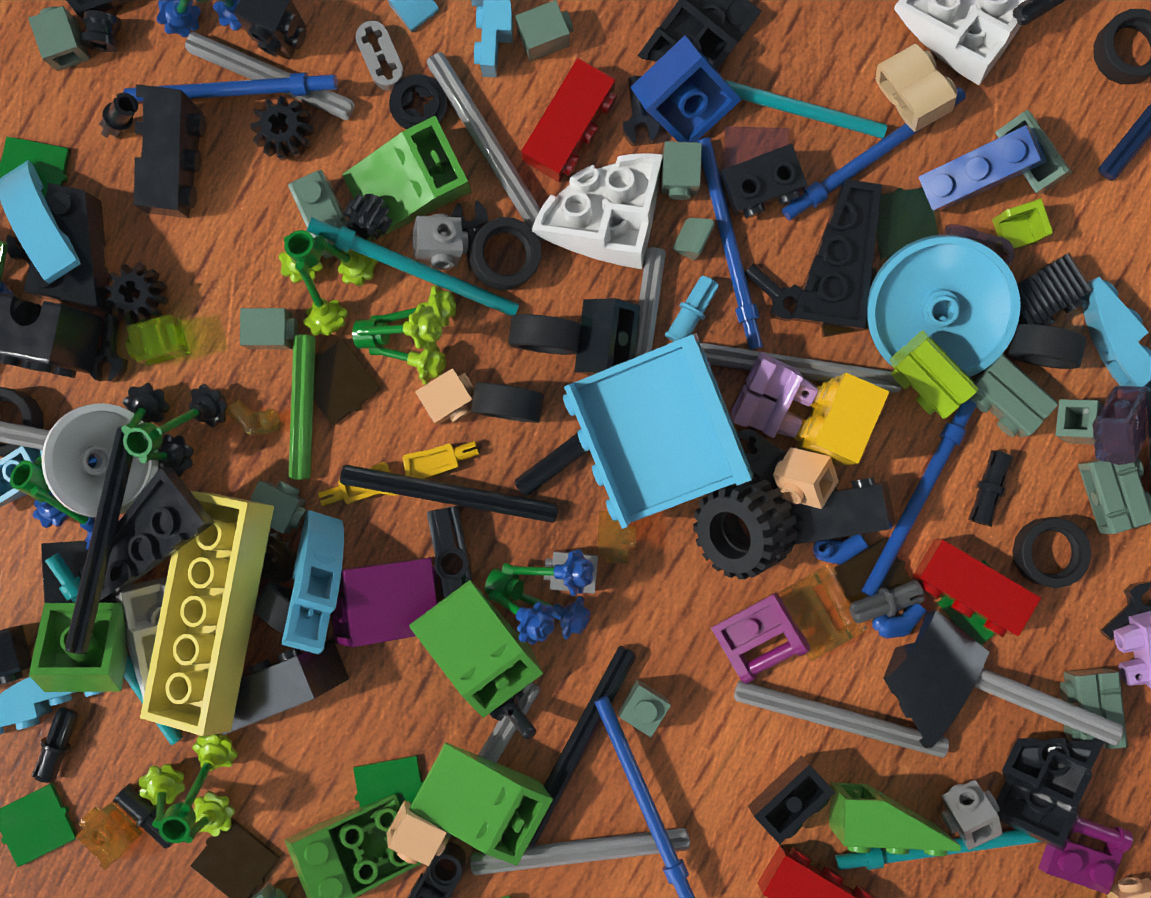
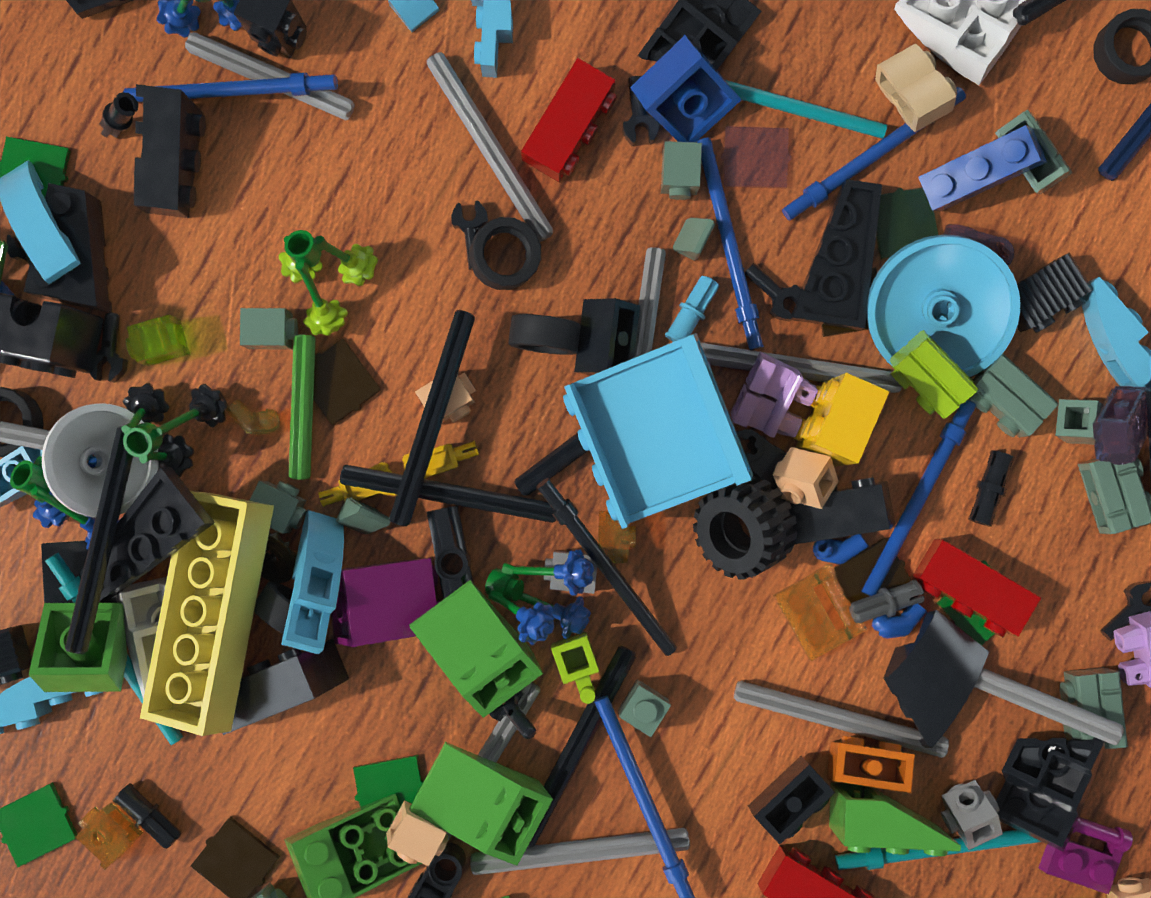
(55, 745): black axle -> none
(58, 37): sand green brick -> none
(100, 31): black wheel -> none
(133, 280): black gear -> none
(210, 812): lime plant -> none
(278, 115): black gear -> none
(318, 200): sand green brick -> none
(346, 239): teal bar -> none
(361, 517): none -> sand green slope
(368, 216): black gear -> none
(387, 52): light grey beam -> none
(402, 98): black gear -> none
(411, 174): bright green slope -> none
(423, 326): lime plant -> none
(432, 418): none -> black axle
(439, 241): light grey brick -> none
(507, 402): black tyre -> none
(544, 30): sand green brick -> none
(566, 514): none -> black bar
(576, 663): none -> lime brick
(605, 210): white brick -> none
(755, 626): magenta plate -> none
(763, 181): black brick -> none
(869, 766): none -> orange brick
(1023, 224): lime panel -> none
(1047, 346): black tyre -> none
(1079, 558): black tyre -> none

